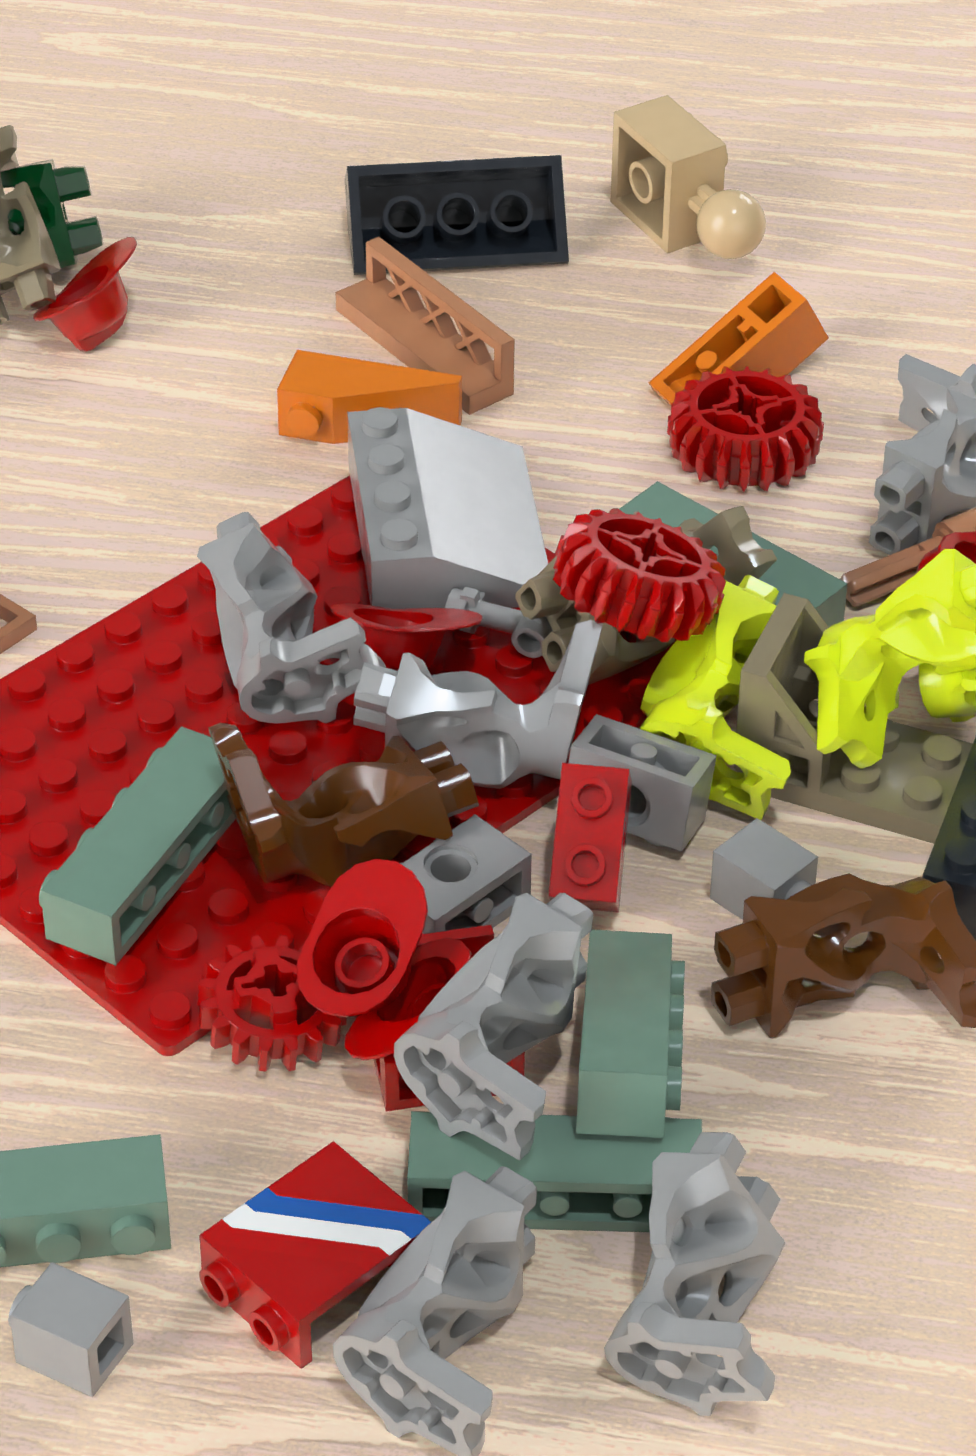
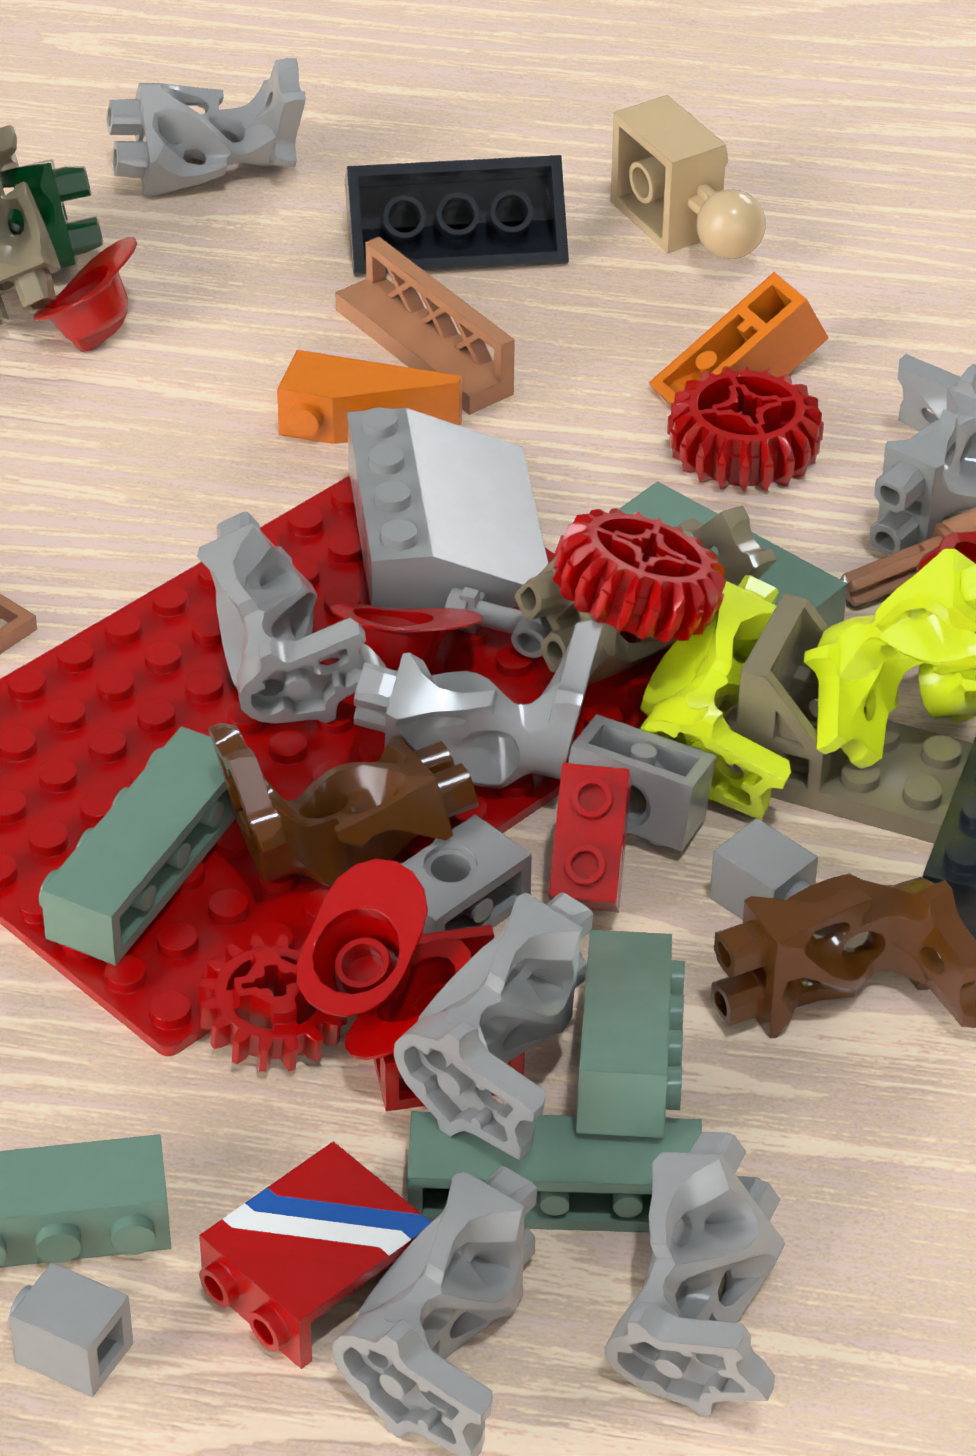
(172, 132): none -> light grey hips

